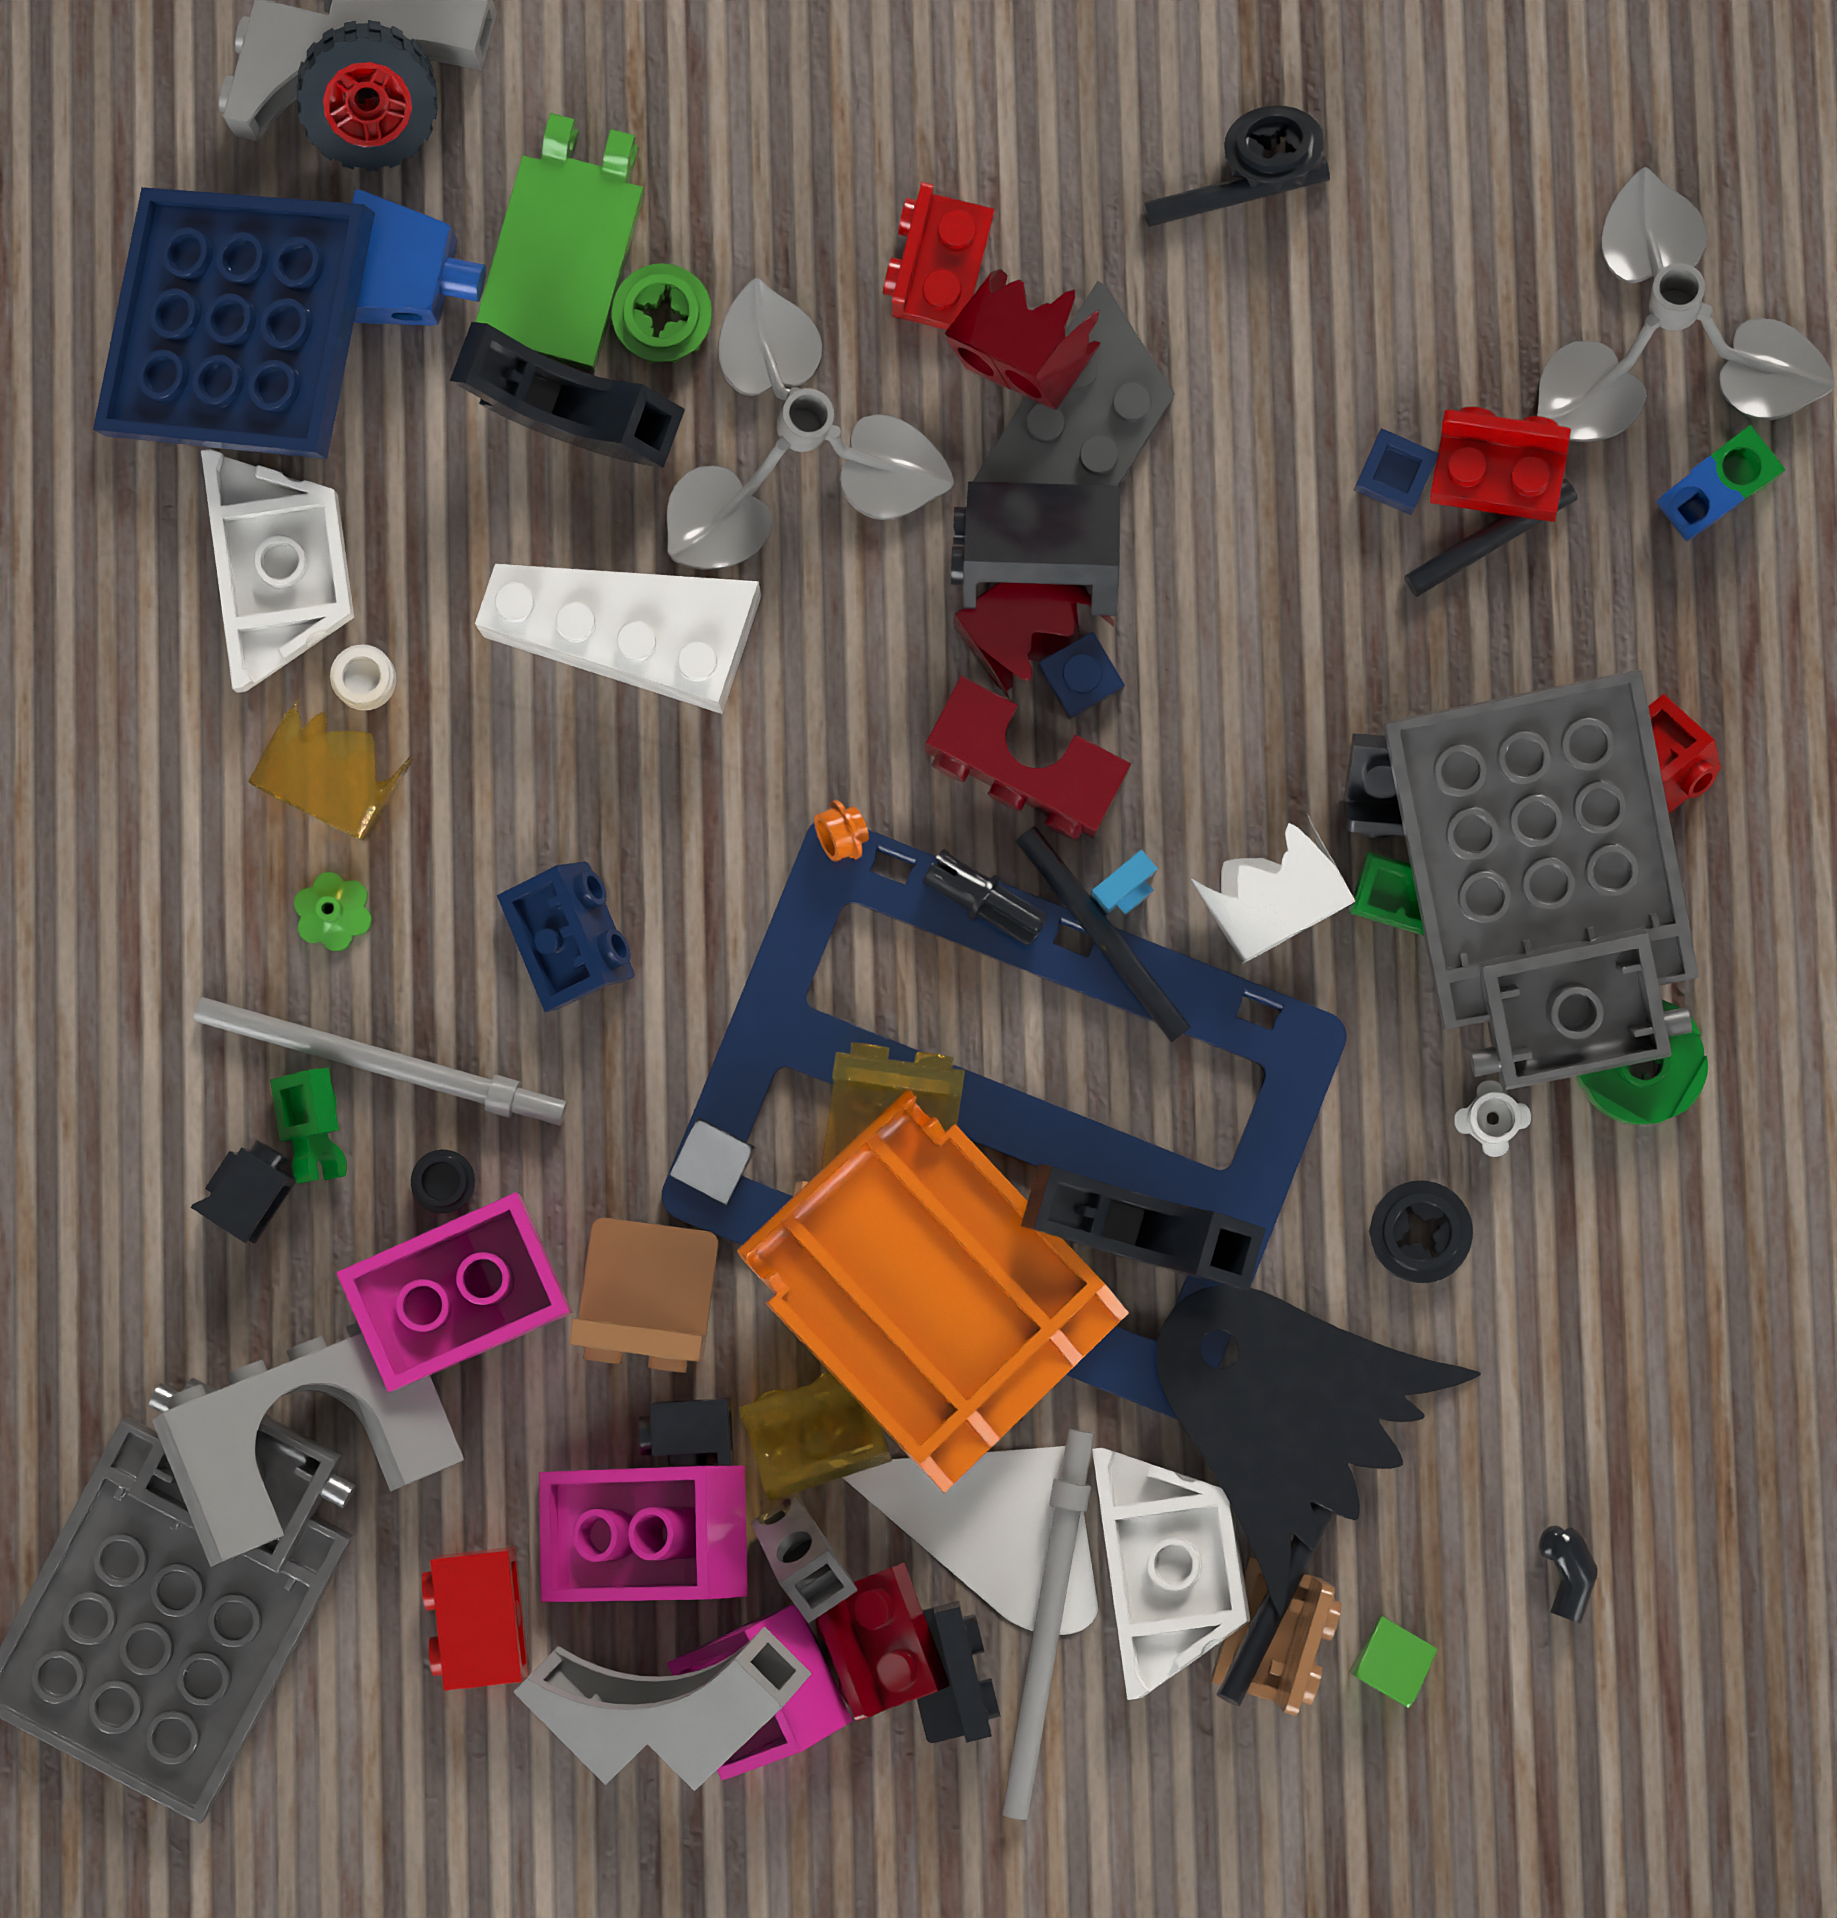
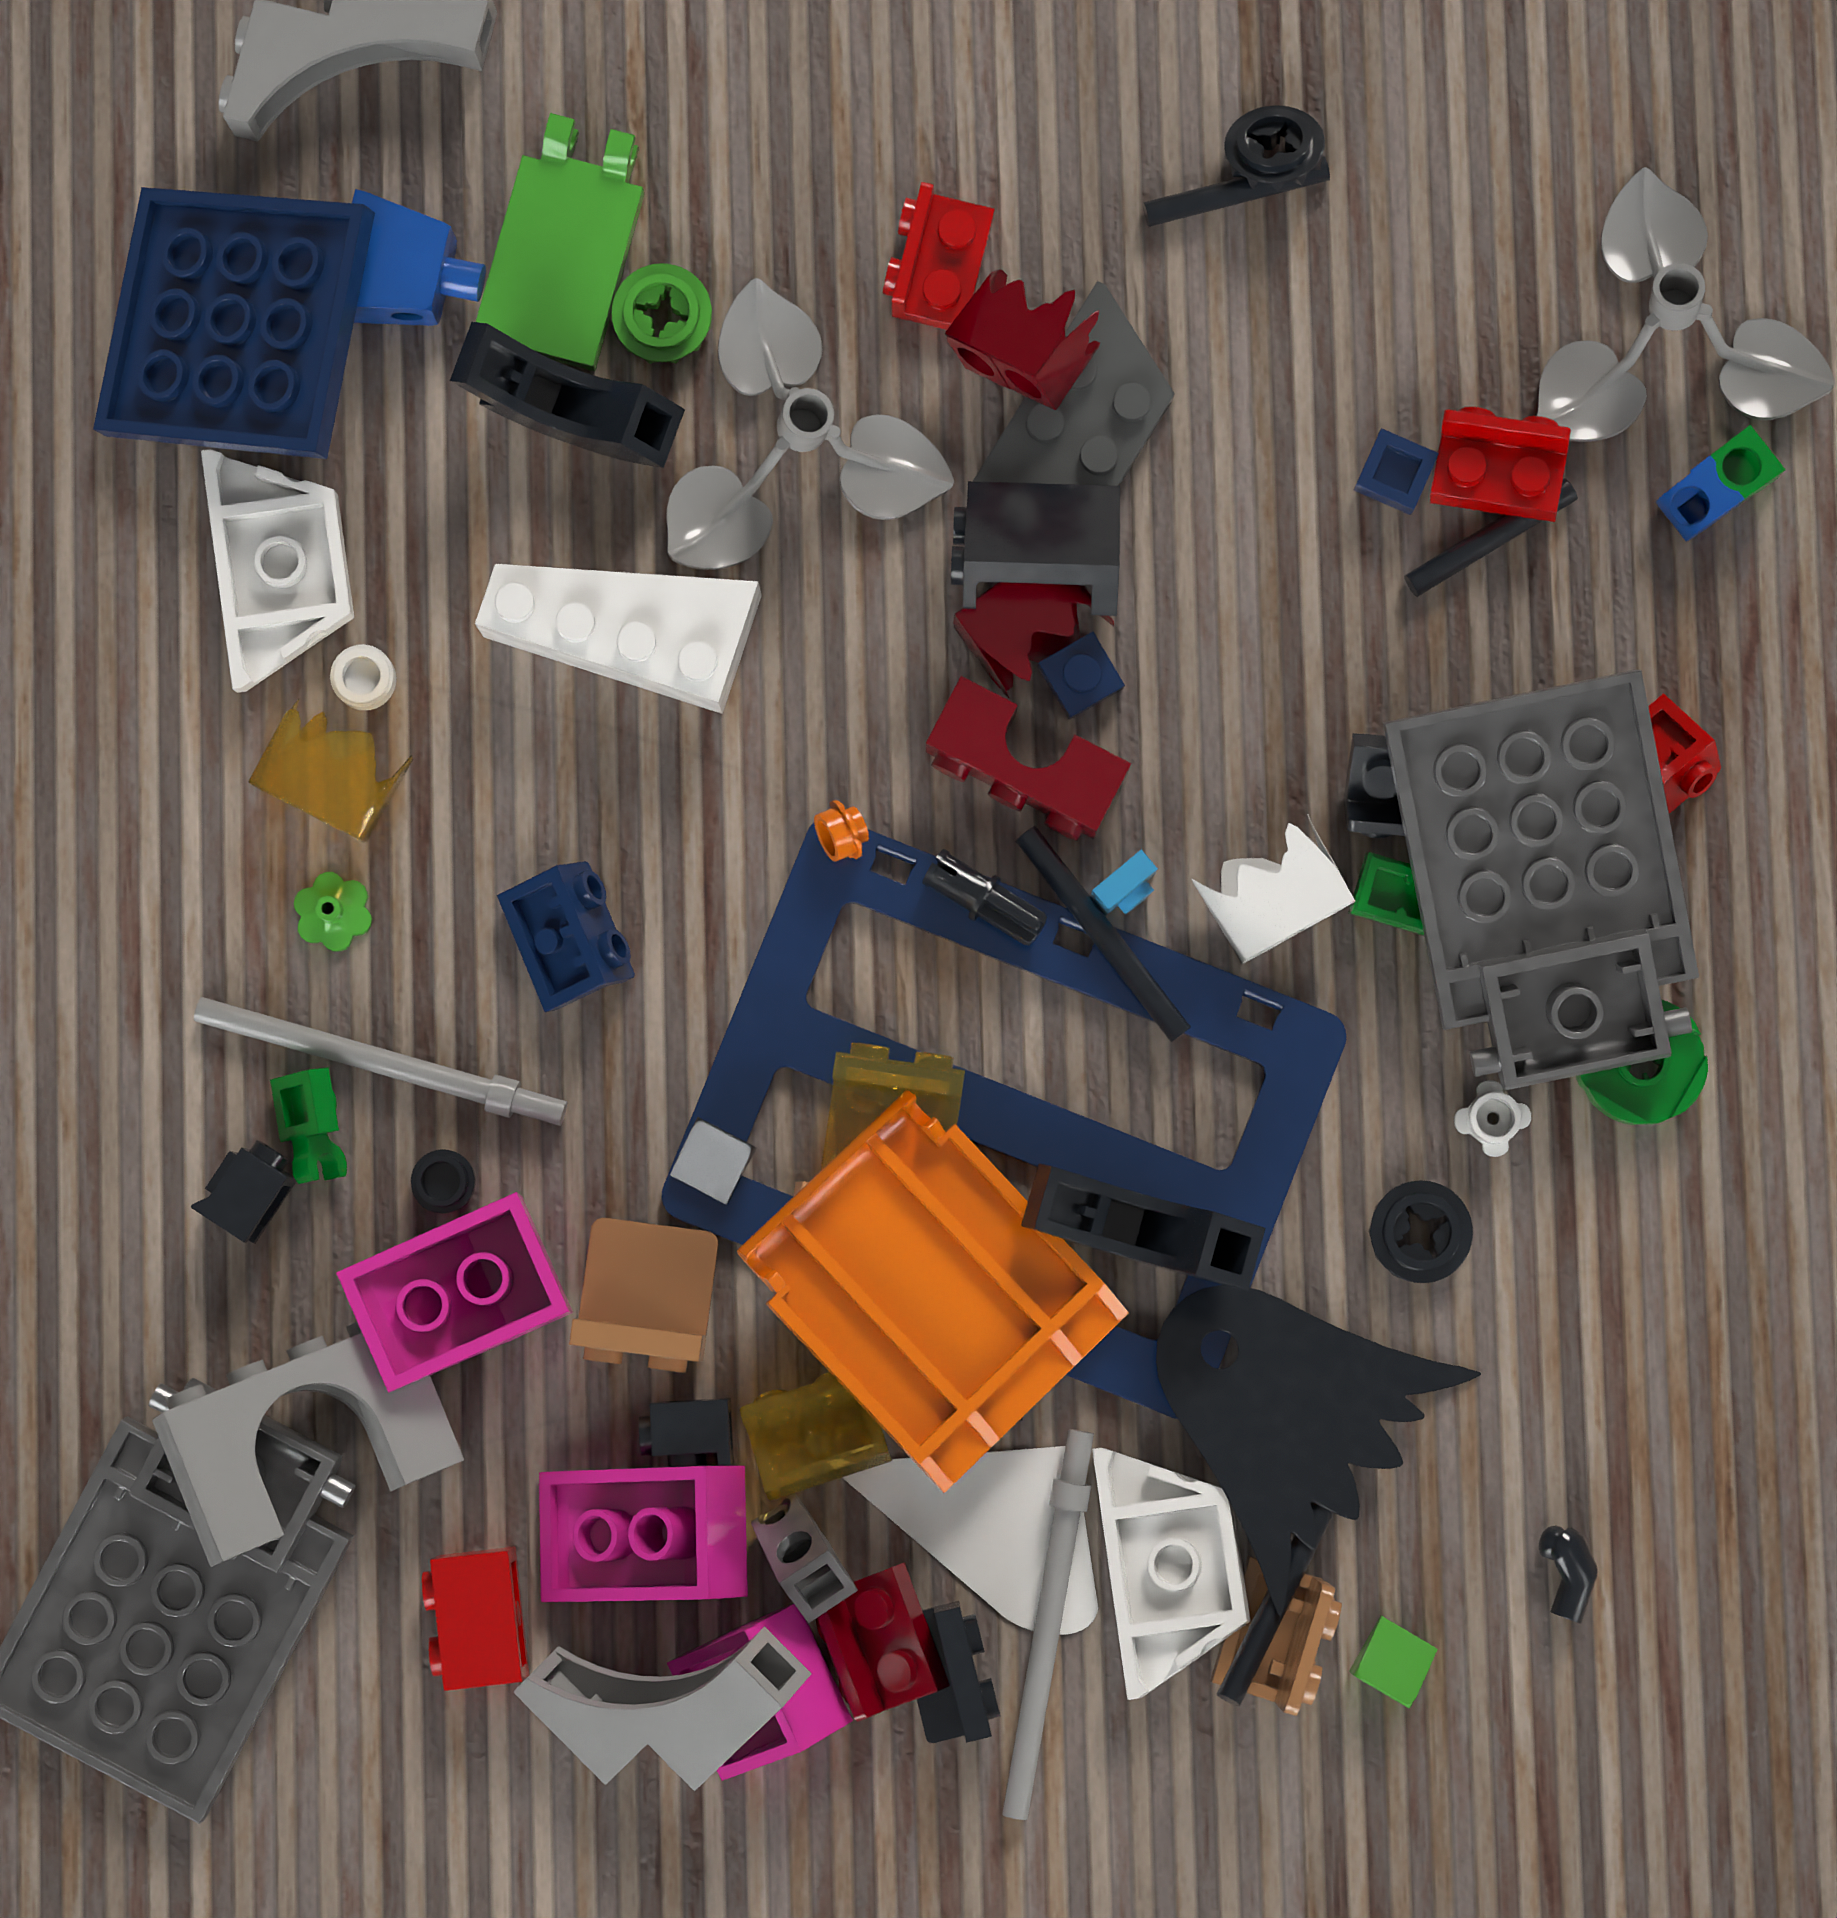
(382, 128): black wheel -> none

